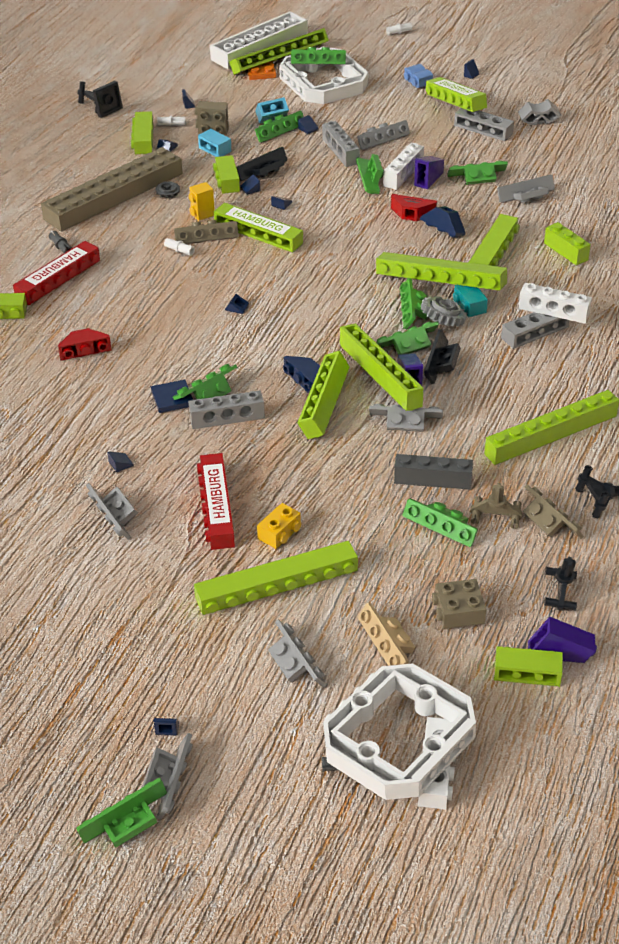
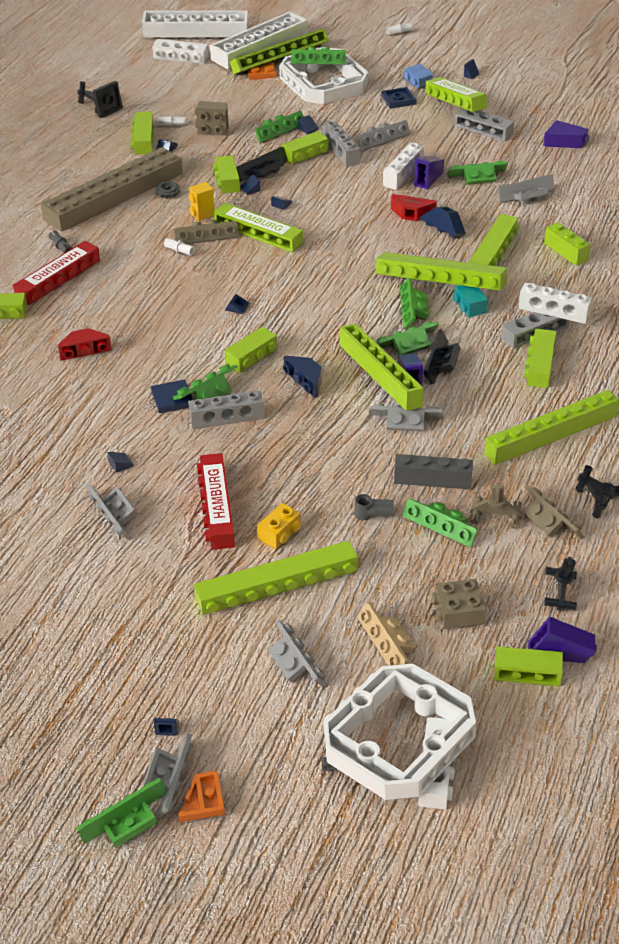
(180, 51): none -> white brick
(187, 100): dark blue slope -> none
(193, 24): none -> white brick
(203, 798): none -> orange wing
(214, 143): medium azure brick -> none
(251, 349): none -> lime brick
(270, 109): medium azure brick -> none
(305, 147): none -> lime brick
(323, 395): lime brick -> none
(367, 507): none -> dark grey piece
(370, 173): bright green bracket -> none
(398, 97): none -> dark blue tile
(444, 311): light grey gear -> none
(539, 113): light grey brick -> none
(540, 359): none -> lime brick
(565, 135): none -> dark purple slope

